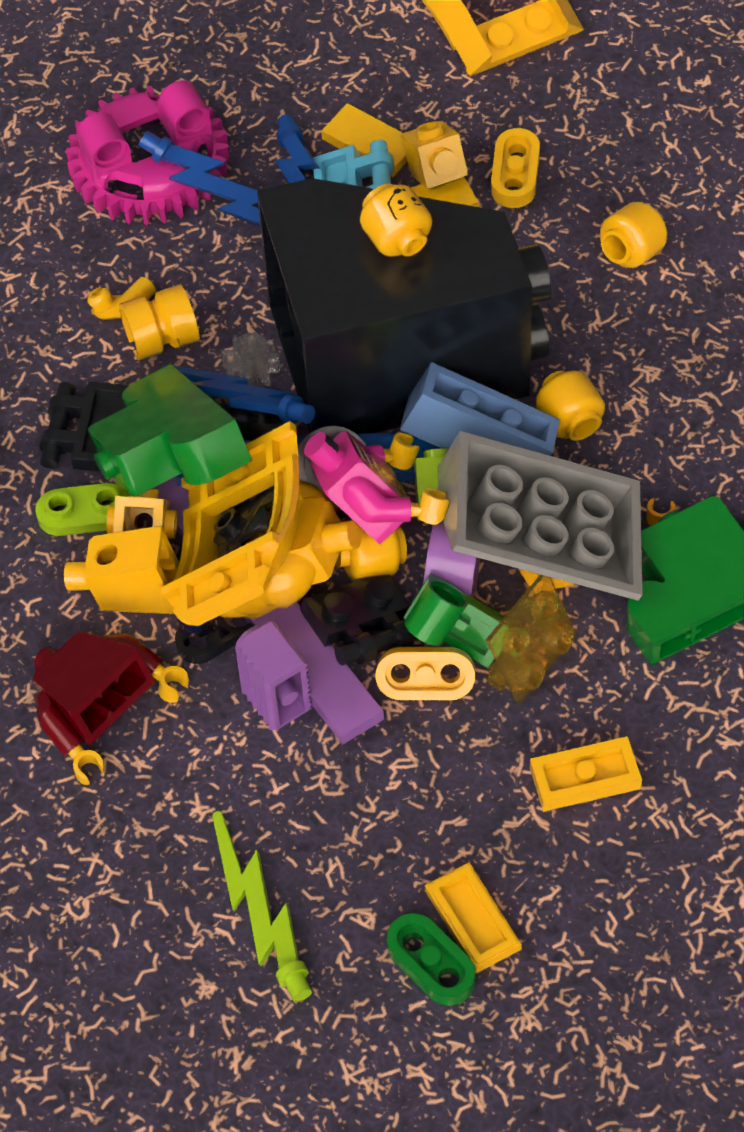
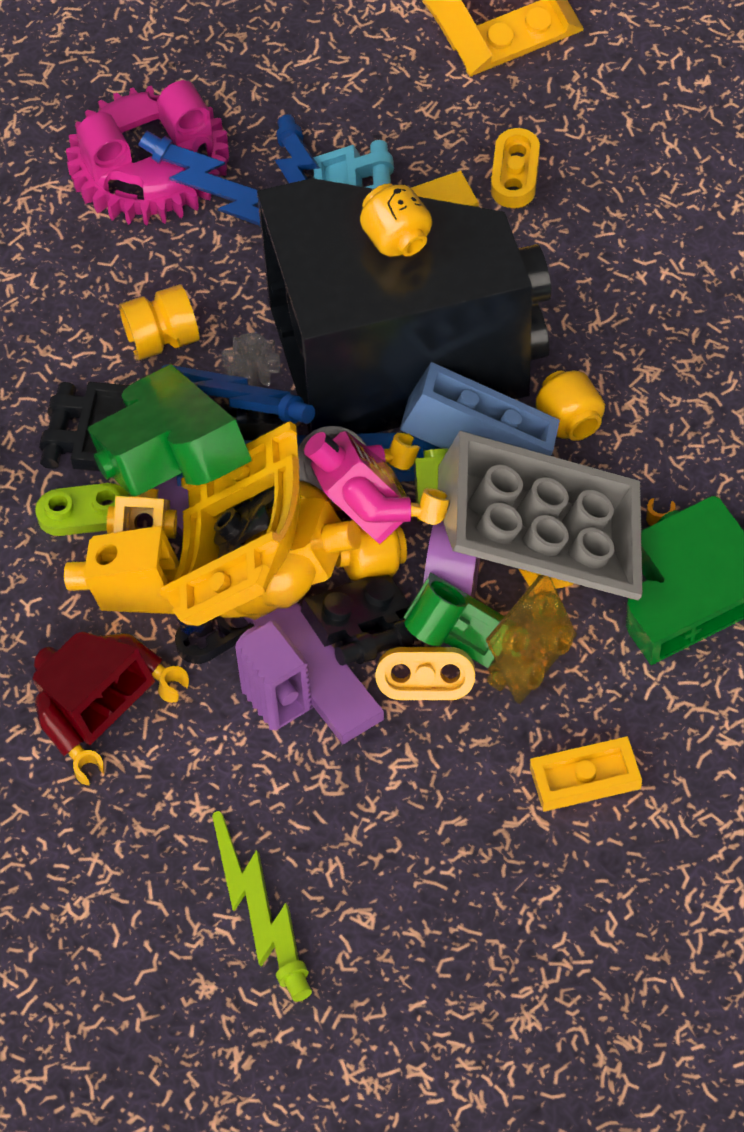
(107, 306): yellow arm -> none
(361, 129): yellow tile -> none
(432, 961): green plate -> none
(434, 154): yellow brick -> none
(473, 917): yellow tile -> none
(633, 235): yellow head -> none

